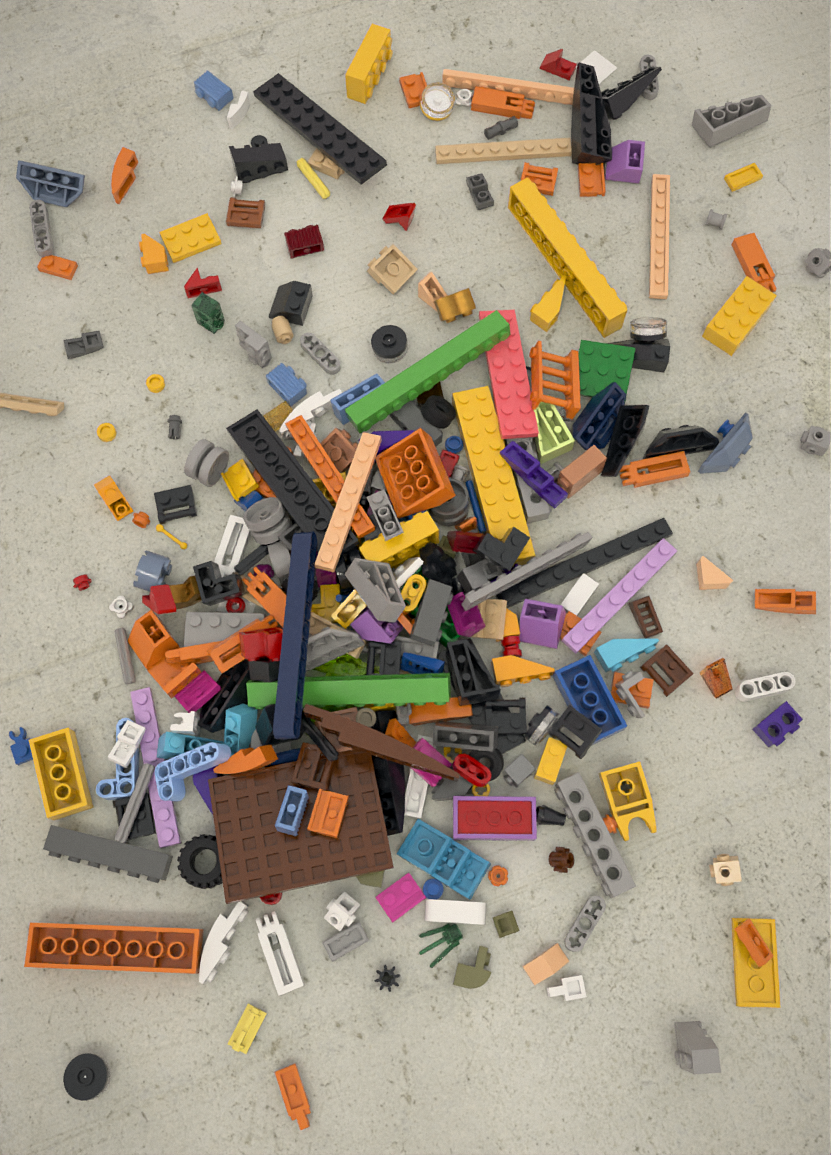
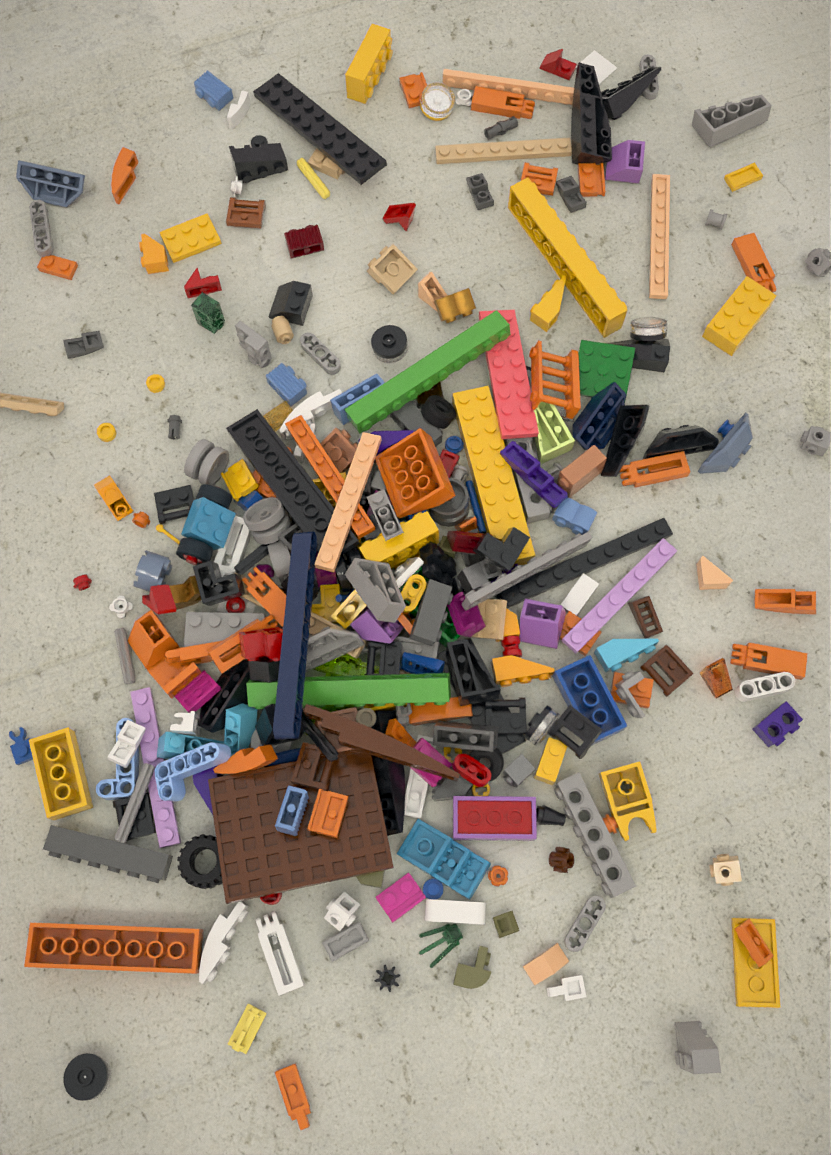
(206, 525): none -> brick
(570, 194): none -> dark grey slope
(574, 516): none -> medium blue brick
(777, 659): none -> orange hinge

